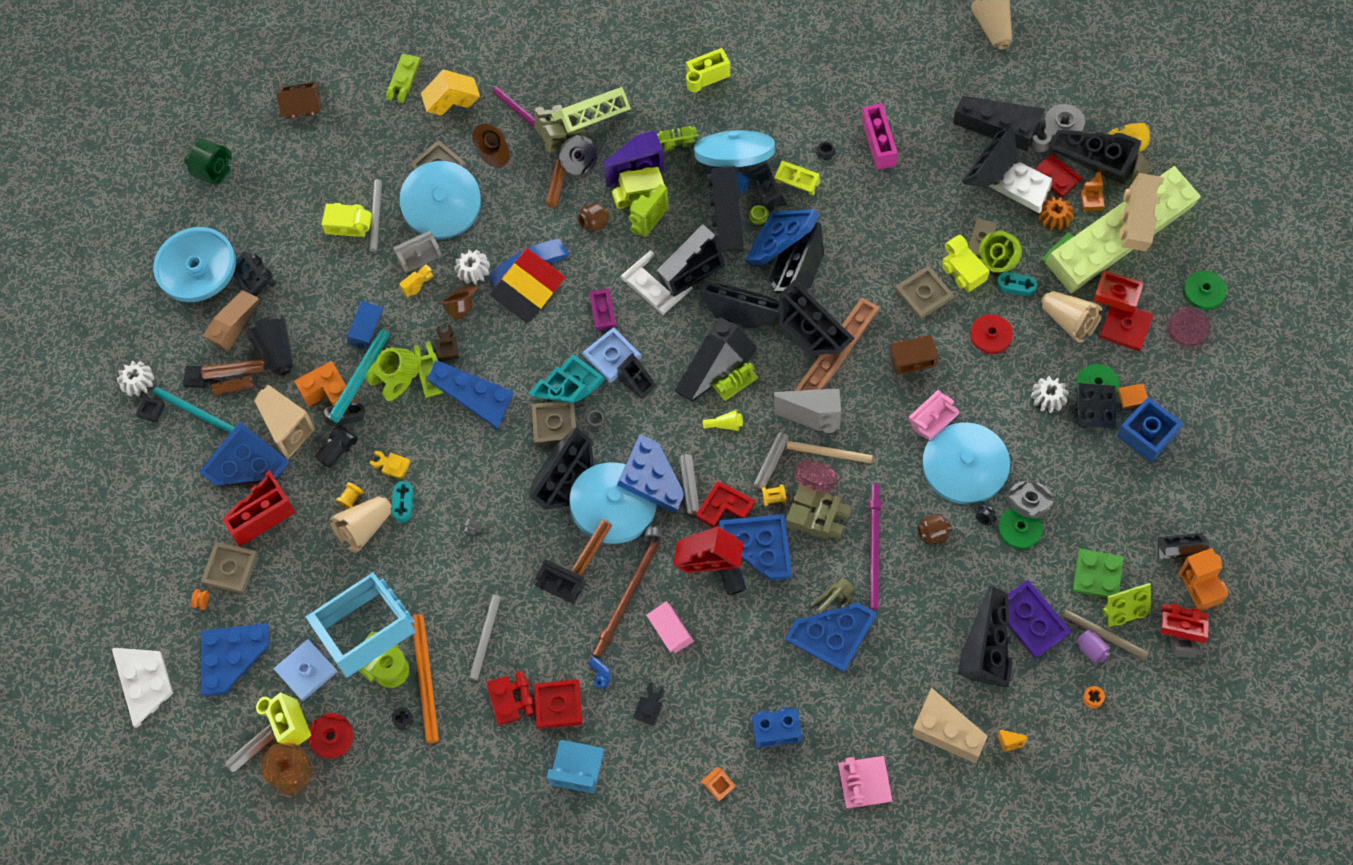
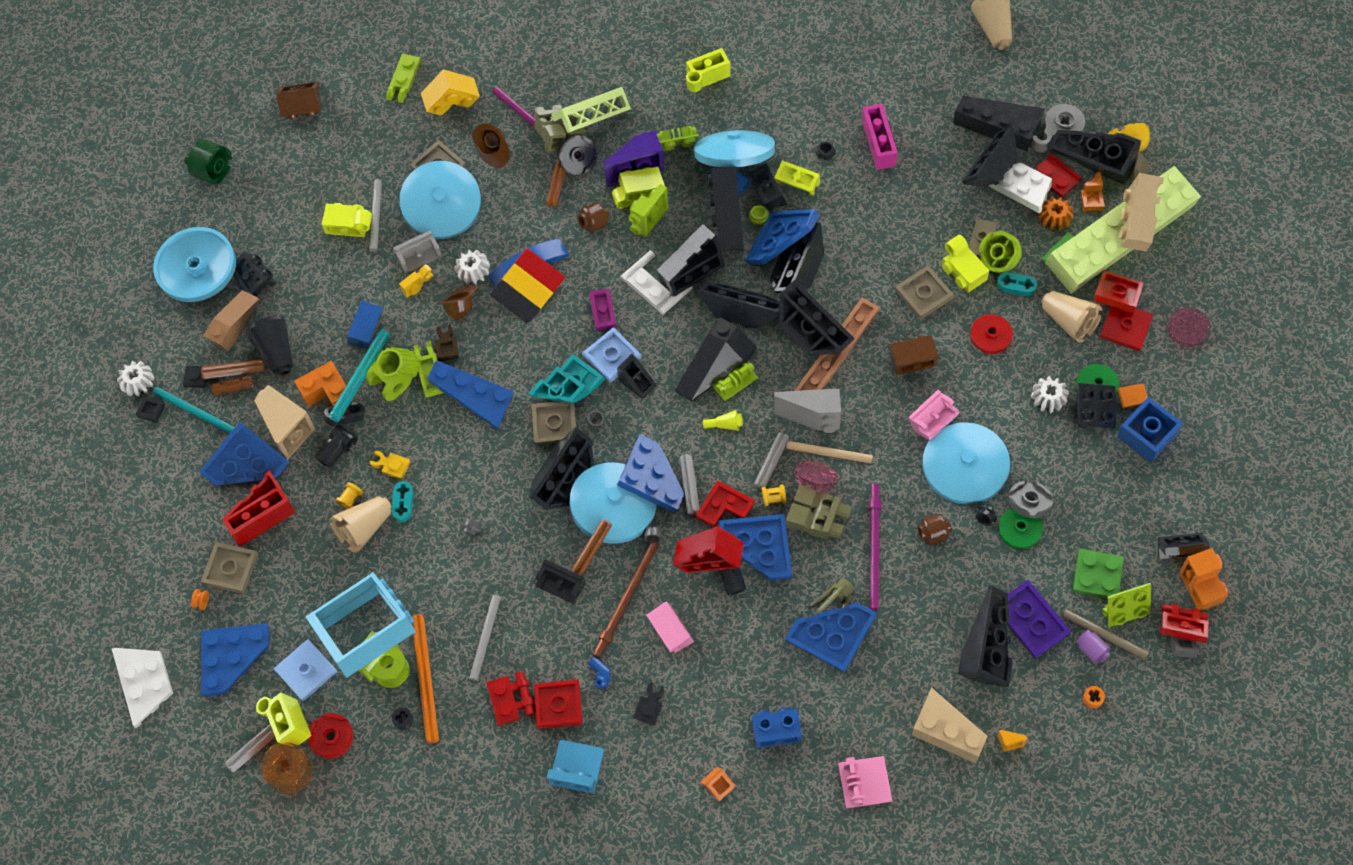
(1202, 298): green plate -> none

